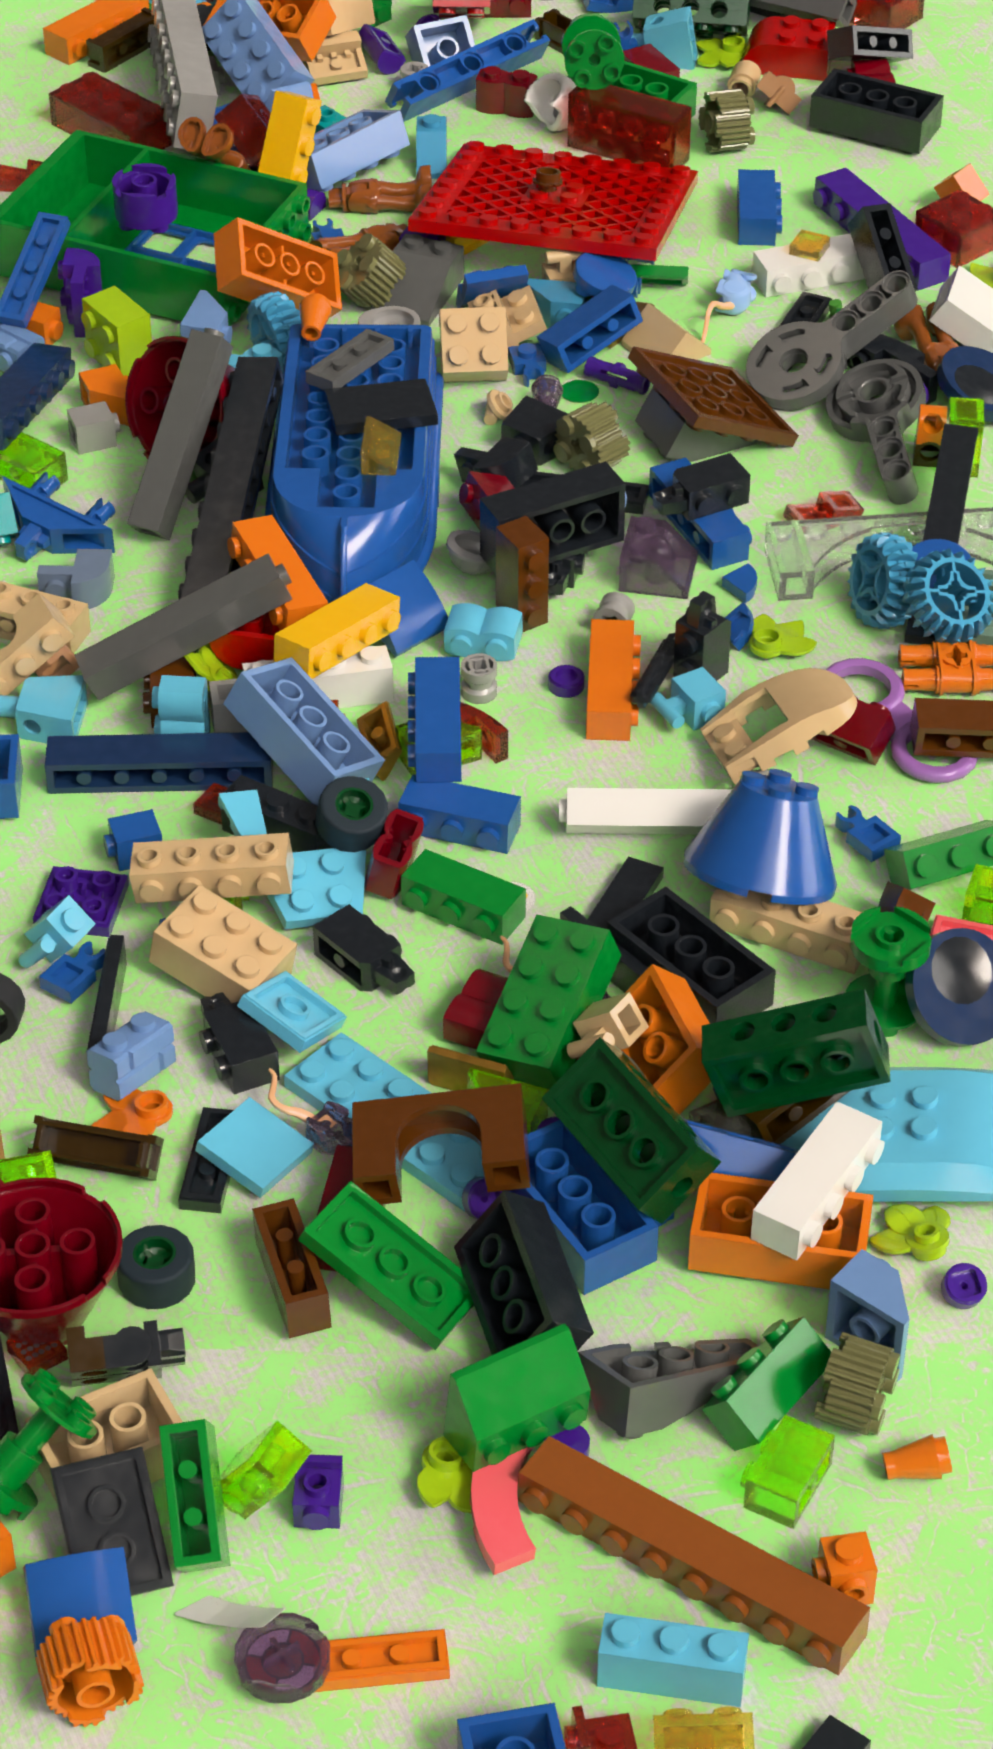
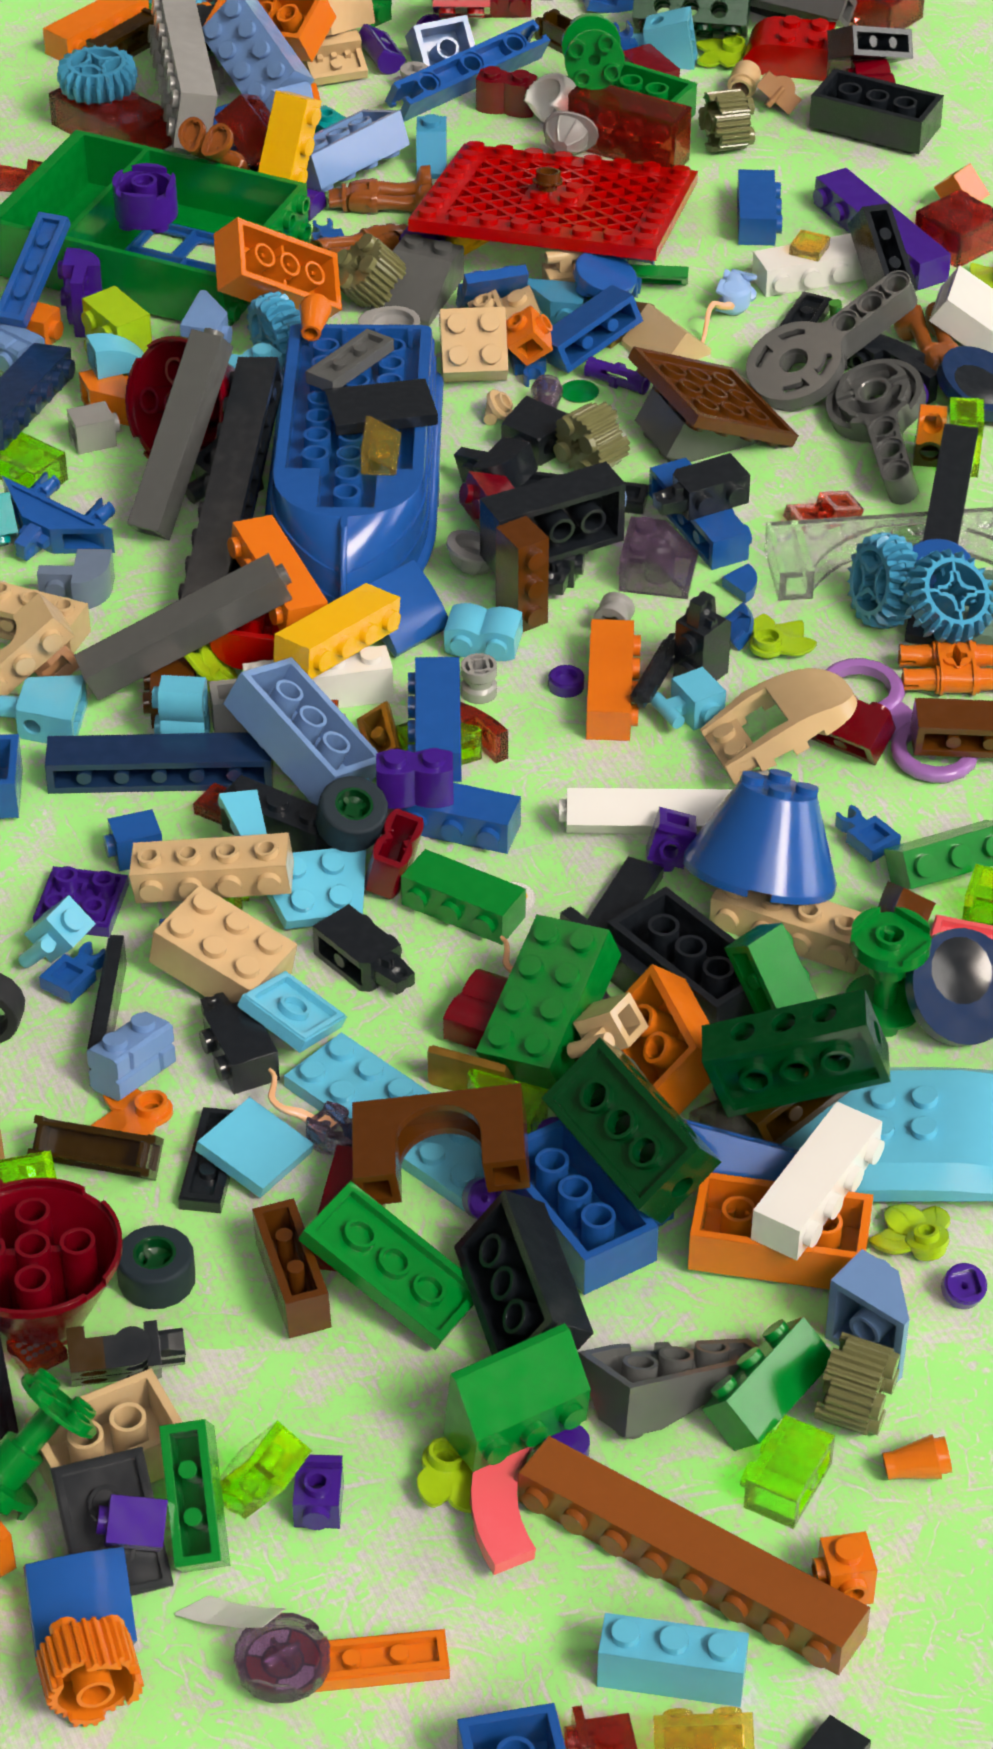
(97, 74): none -> dark azure gear
(111, 354): none -> medium azure brick
(133, 1522): none -> dark purple brick
(416, 777): none -> dark purple brick
(529, 335): none -> orange brick
(569, 132): none -> light grey piece
(674, 829): none -> dark purple brick
(770, 968): none -> brick

